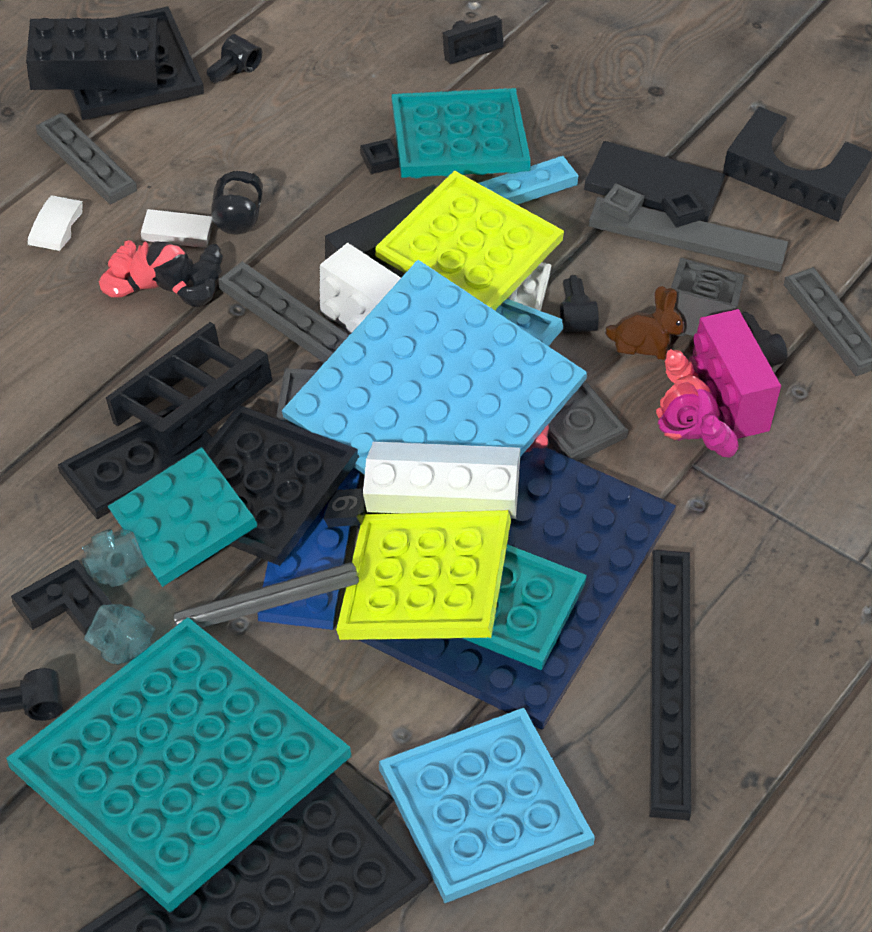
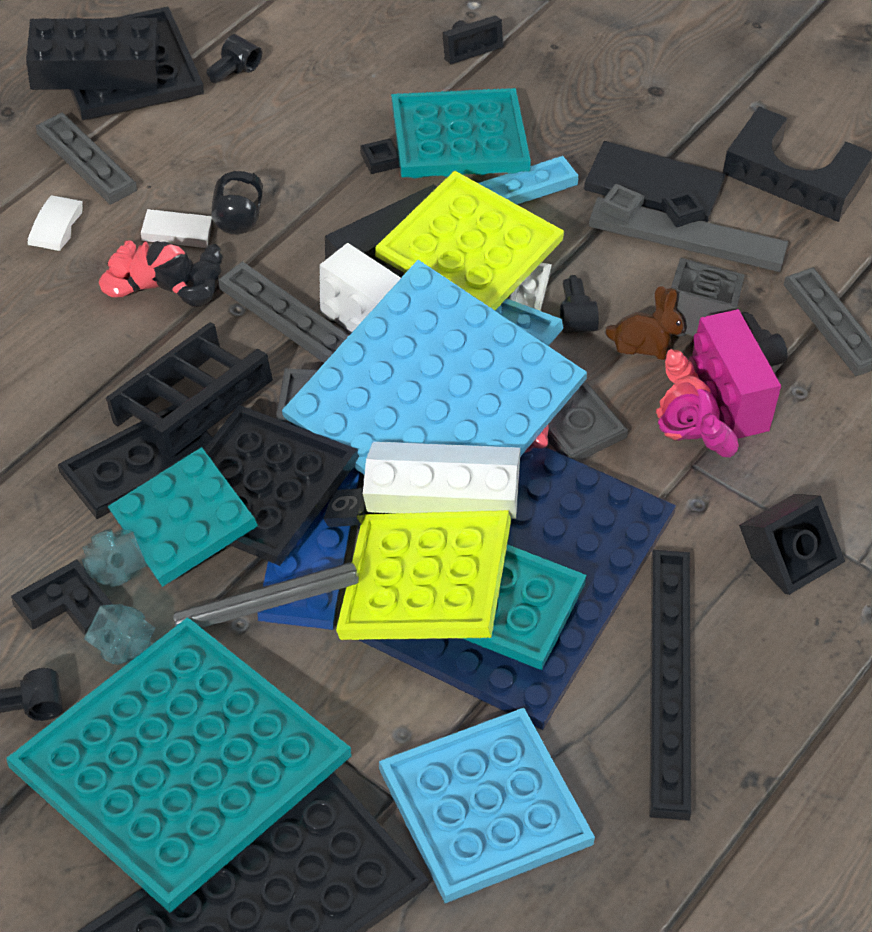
(793, 541): none -> black slope

